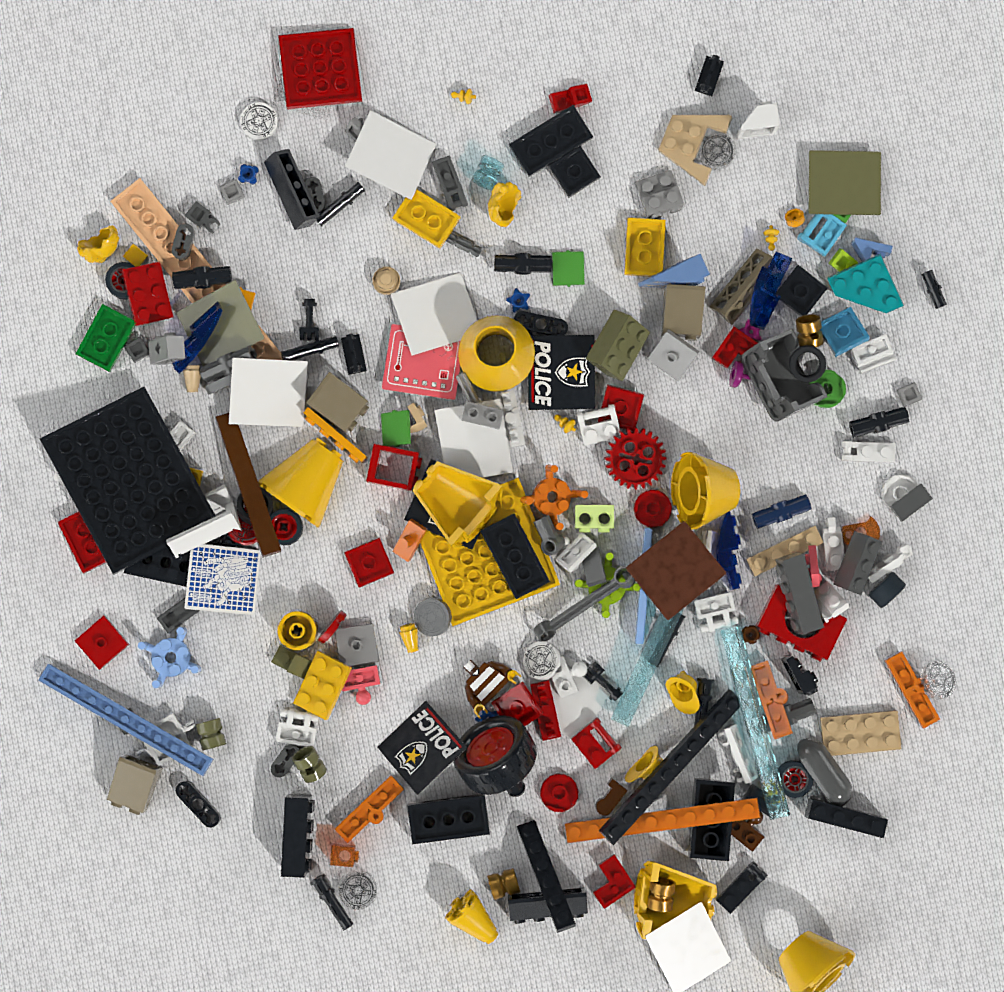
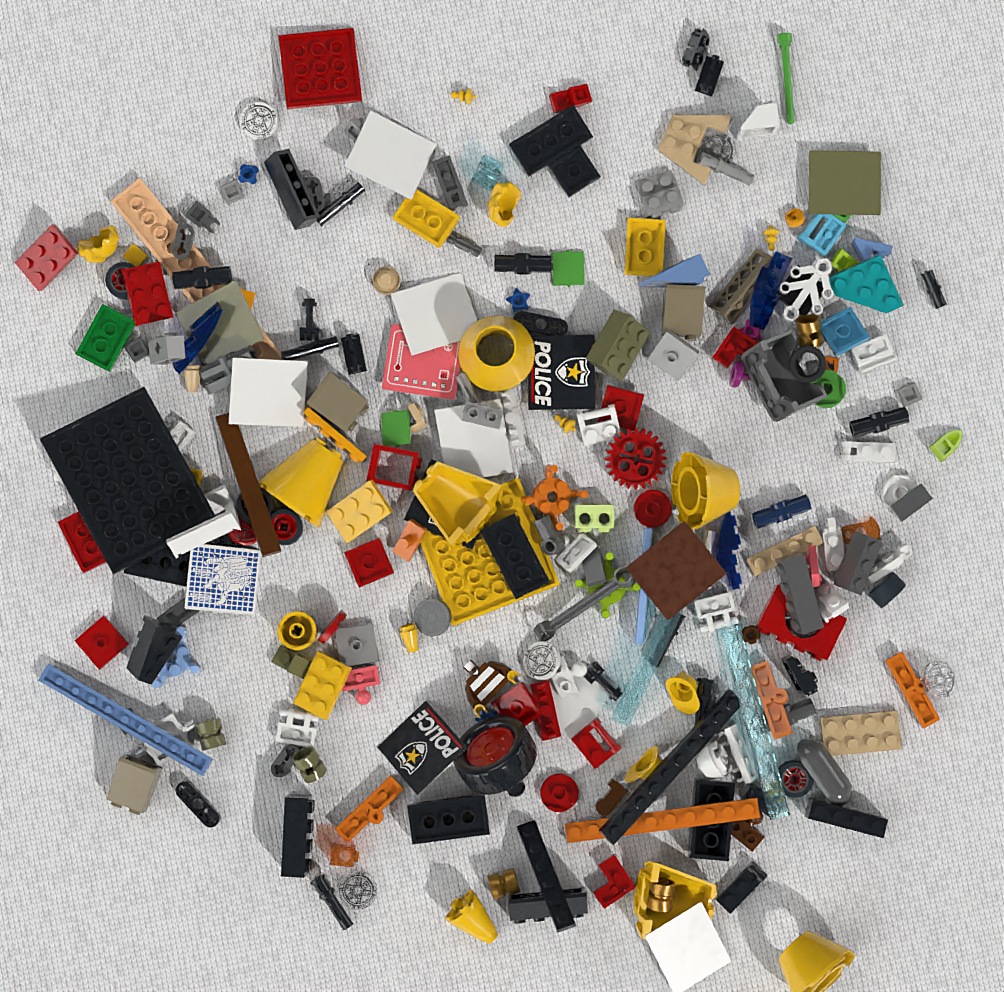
(46, 257): none -> plate
(153, 649): none -> black wedge
(359, 511): none -> yellow plate
(699, 41): none -> black hinge
(714, 761): none -> white cone
(719, 165): none -> light grey pin
(784, 41): none -> bright green piece
(808, 286): none -> white plant
(832, 363): none -> orange sticker
(946, 444): none -> lime plate

